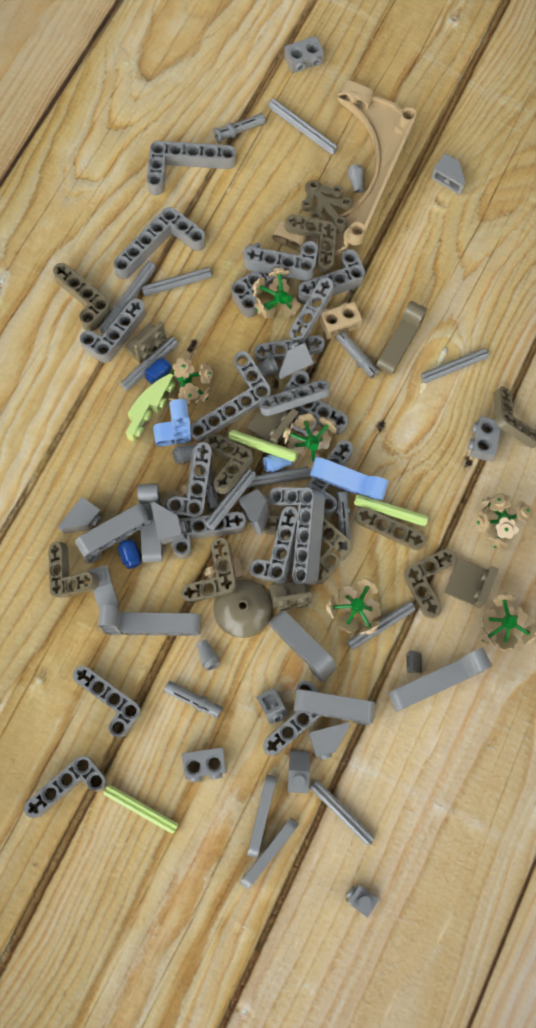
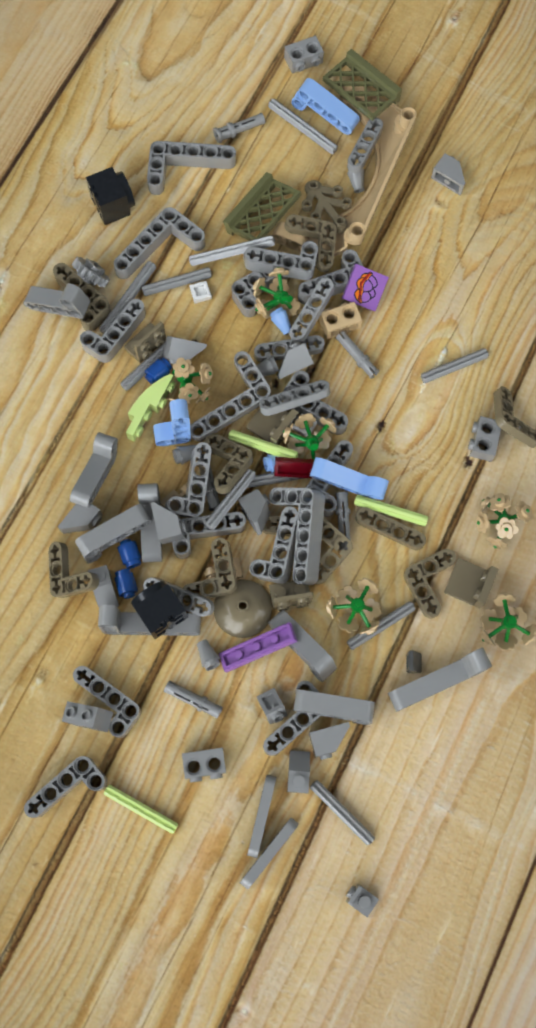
(70, 302): none -> light grey beam
(87, 716): none -> light grey brick
(90, 272): none -> light grey gear
(95, 471): none -> light grey beam
(110, 194): none -> black piece
(125, 583): none -> blue brick
(159, 608): none -> black piece
(178, 348): none -> light grey slope
(180, 593): none -> light grey beam
(200, 292): none -> white tile
(231, 250): none -> light grey axle
(251, 203): none -> olive fence
(257, 647): none -> medium lavender tile
(281, 320): none -> light blue cone
(293, 467): none -> dark red tile
(326, 105): none -> light blue beam
(365, 287): none -> medium lavender tile
(366, 145): none -> light grey beam
(371, 77): none -> olive fence
(402, 337): dark tan beam -> none

